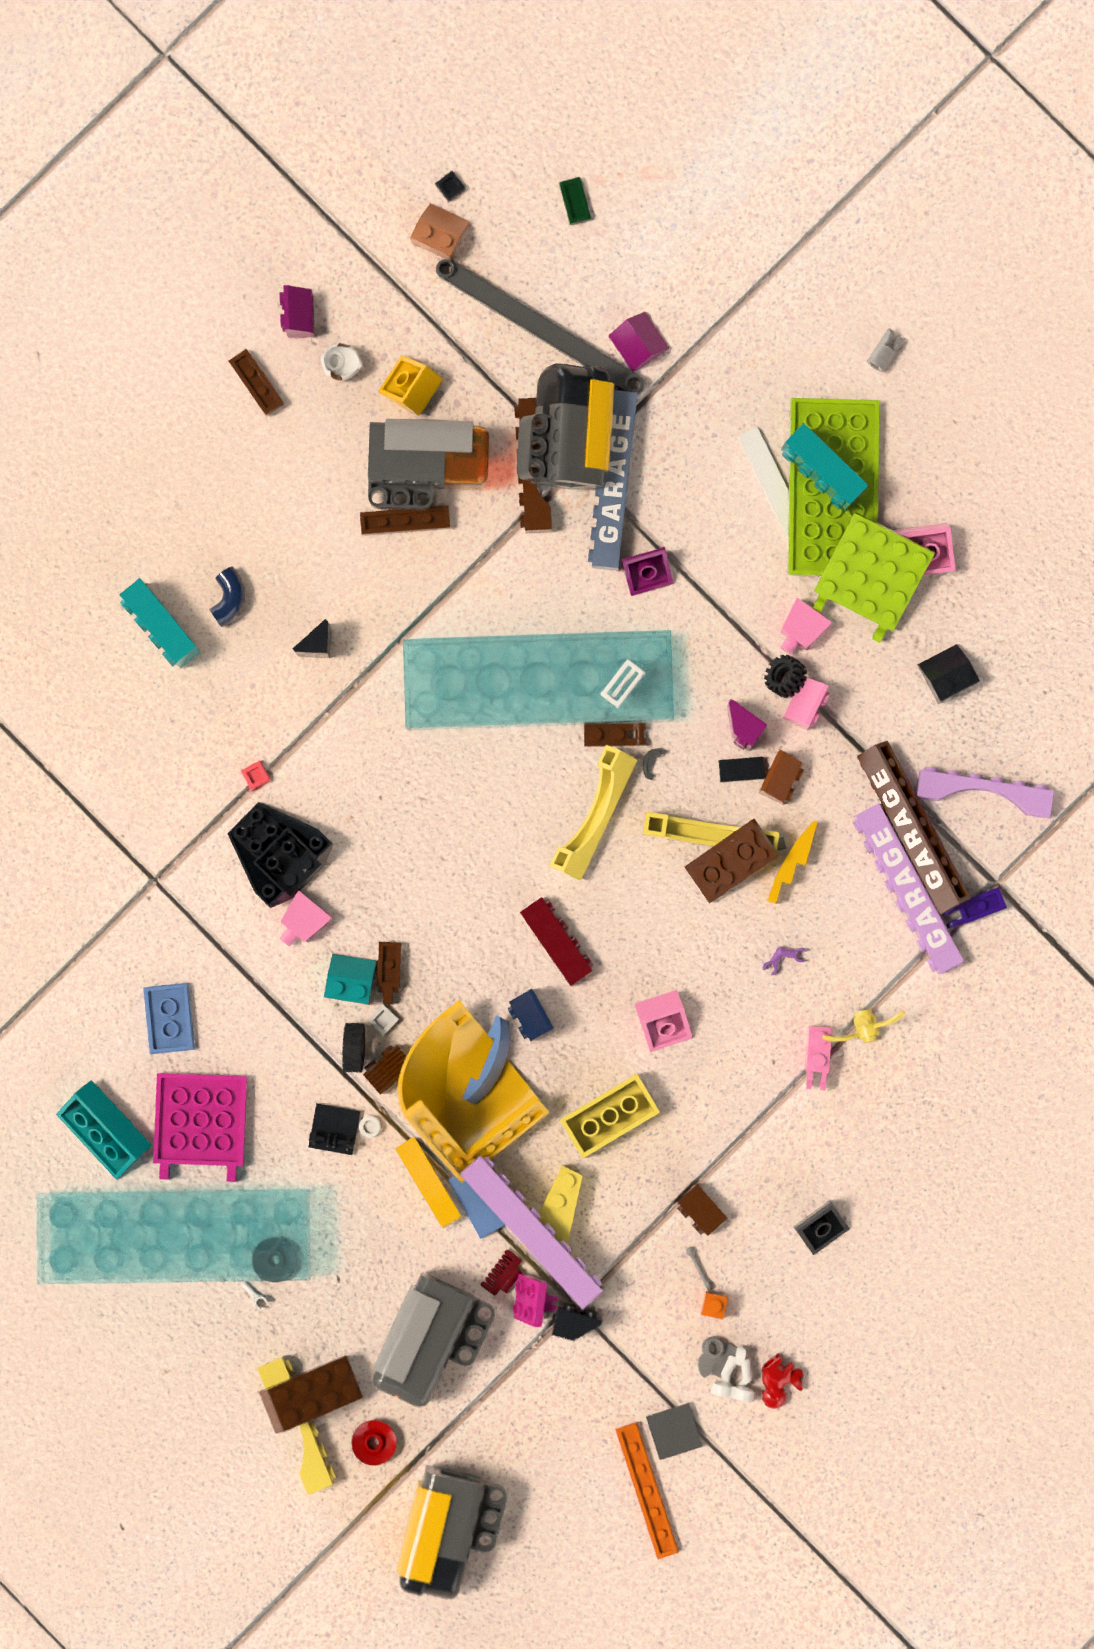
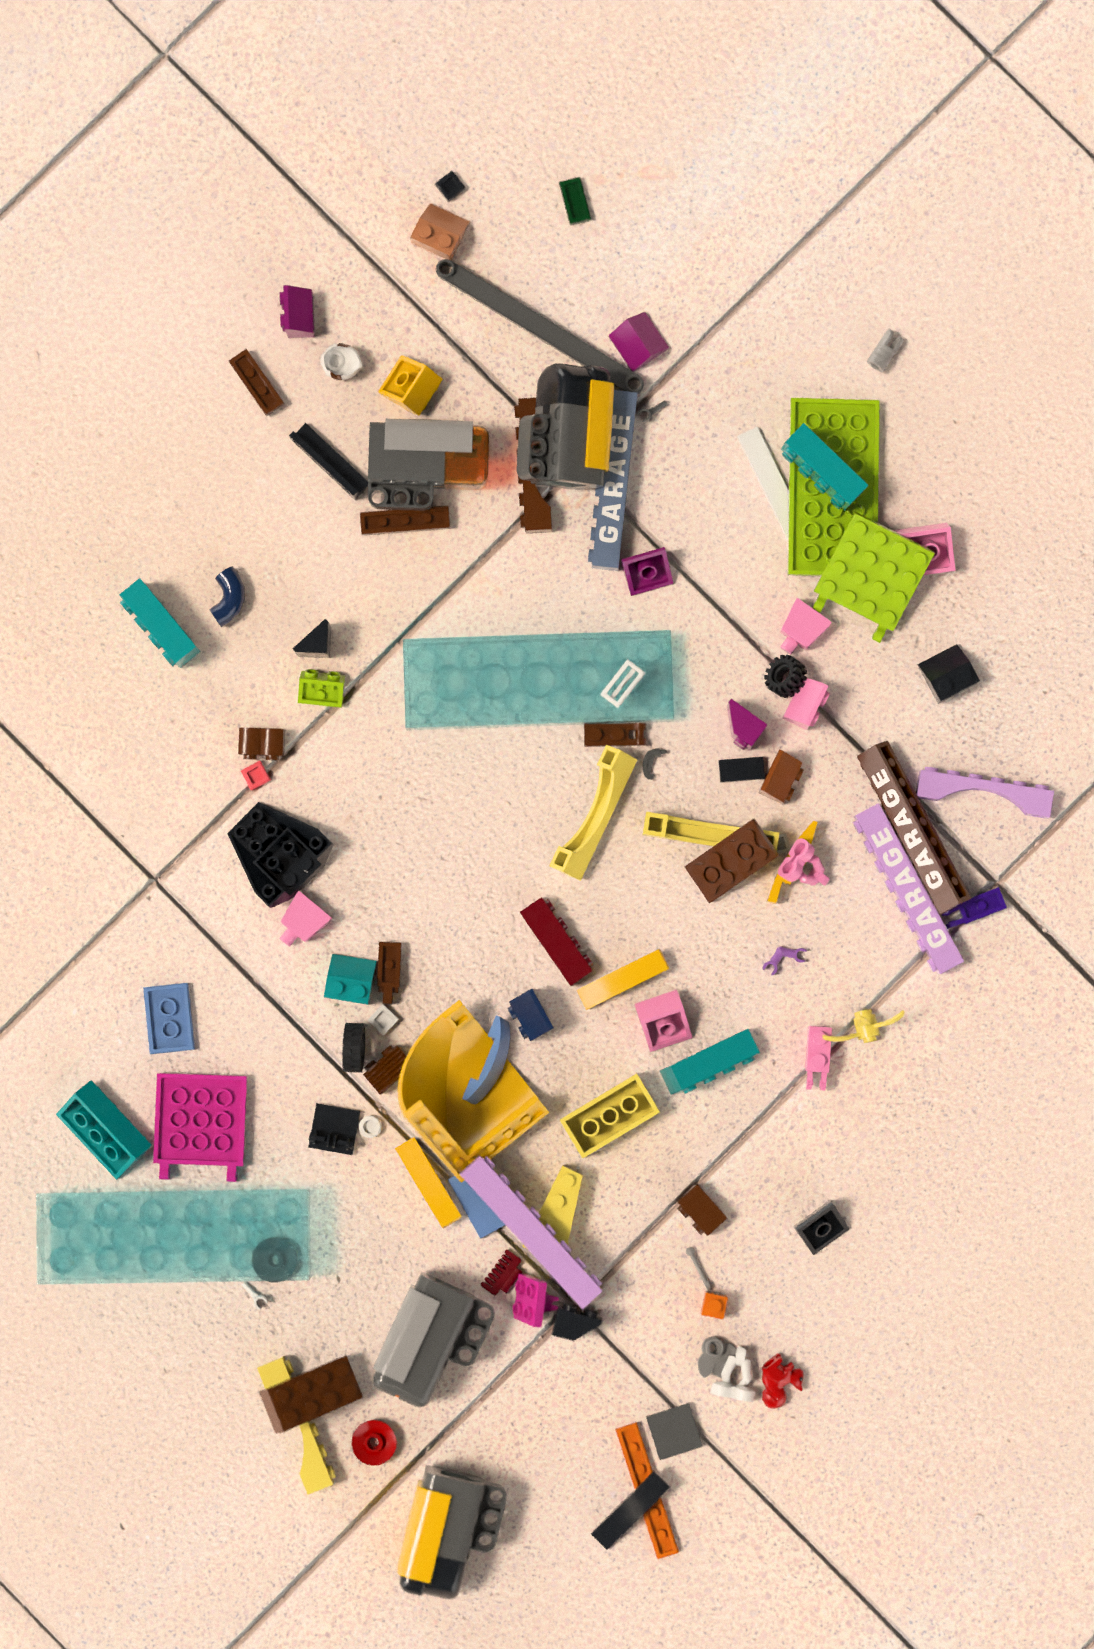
(261, 742): none -> reddish brown brick
(321, 688): none -> lime bracket
(329, 461): none -> black fence
(622, 979): none -> yellow slope
(630, 1510): none -> black slope
(653, 410): none -> dark grey hand
(709, 1062): none -> teal wedge
(792, 866): none -> bright pink piece

